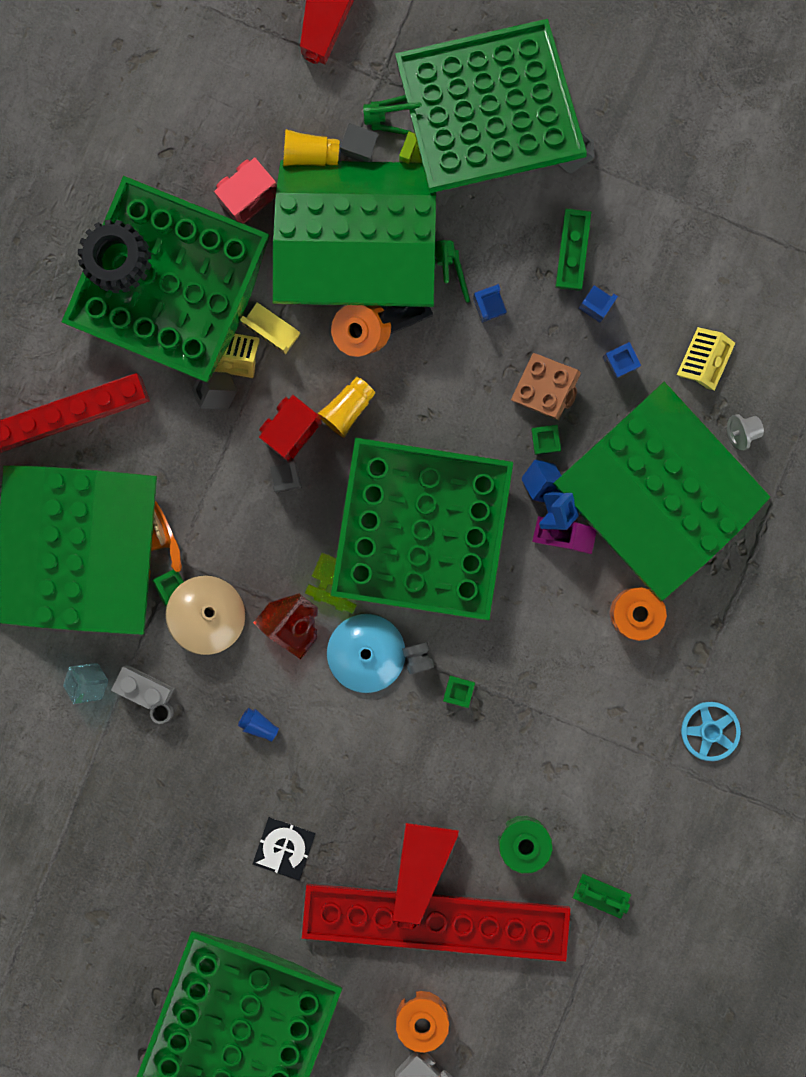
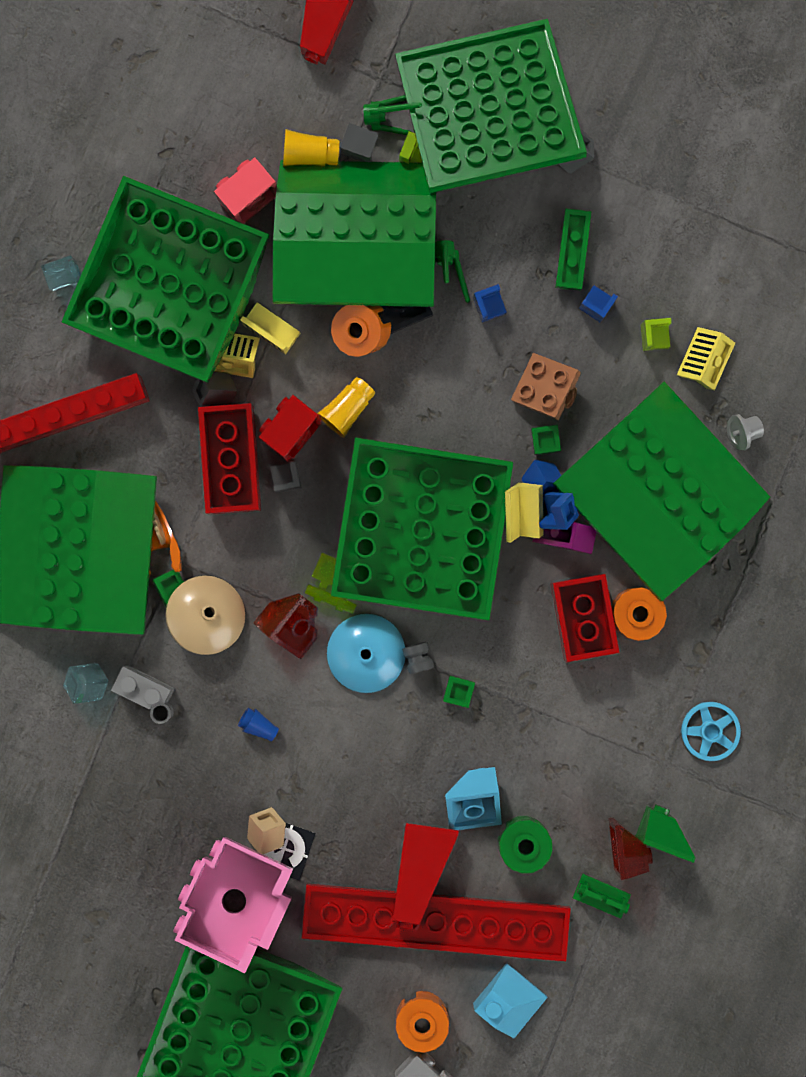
(61, 273): none -> clear light blue panel
(95, 247): black tyre -> none
(228, 934): none -> bright pink piece
(229, 459): none -> red brick
(266, 831): none -> tan panel
(474, 800): none -> medium azure slope
(509, 1001): none -> medium azure slope
(524, 511): none -> light yellow panel
(584, 617): none -> red brick
(622, 360): blue panel -> none
(628, 852): none -> clear red slope
(655, 334): none -> lime panel
(663, 833): none -> green slope

